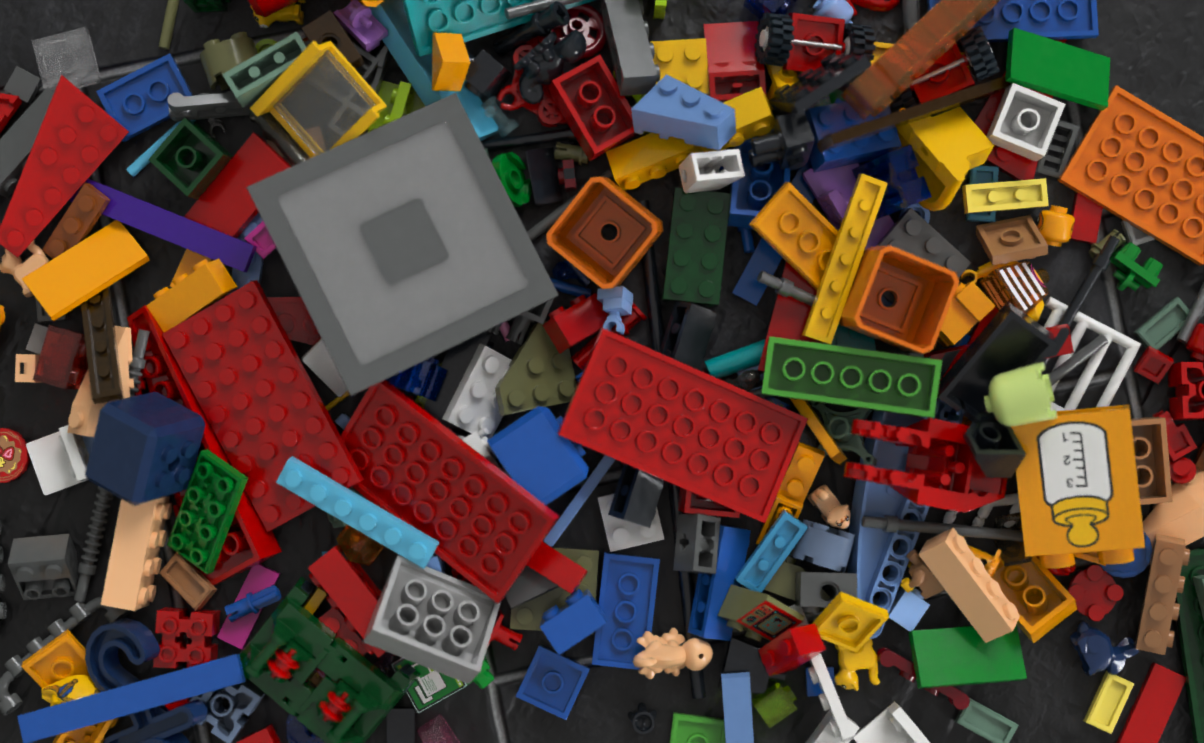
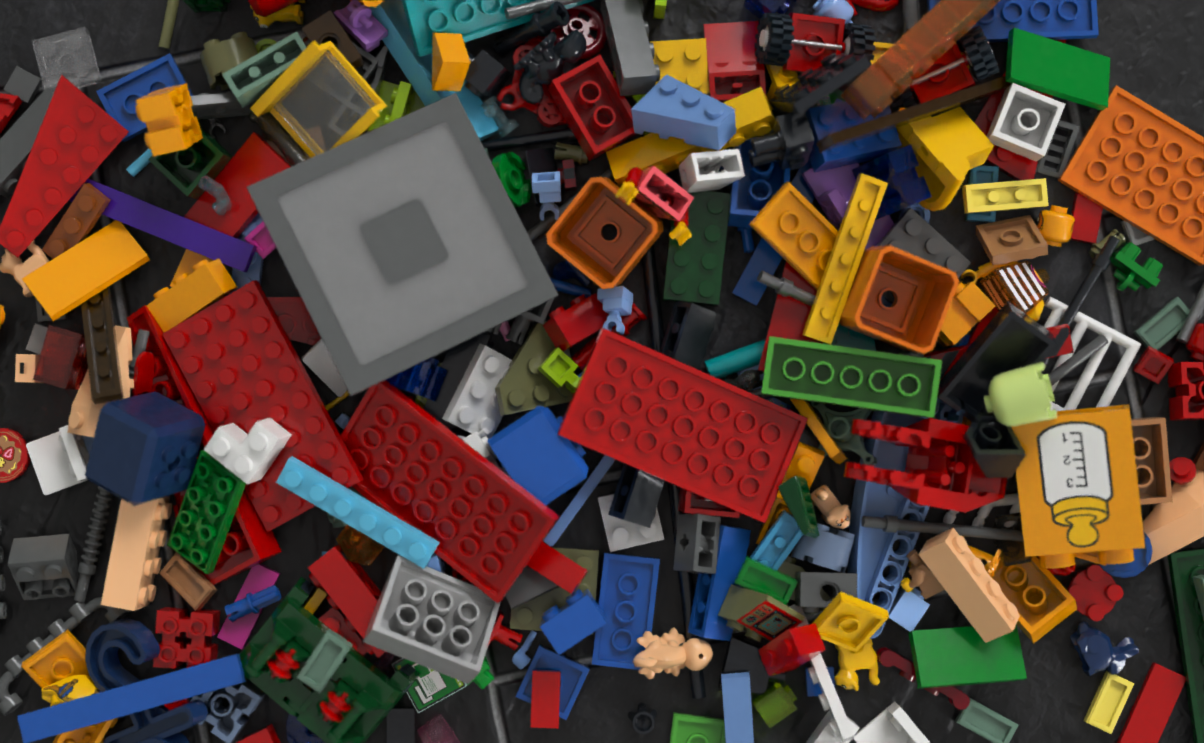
(143, 373): none -> red piece
(169, 119): none -> light orange brick
(218, 191): none -> clear light blue arm
(251, 453): none -> white brick
(324, 660): none -> sand green tile
(520, 659): none -> medium blue hand
(545, 698): none -> red tile
(549, 189): none -> light blue piece
(560, 370): none -> lime plate
(660, 197): none -> torso
(766, 580): none -> green tile
(798, 499): none -> dark green slope
(1160, 594): medium nougat brick -> none
(1178, 437): red plate -> none

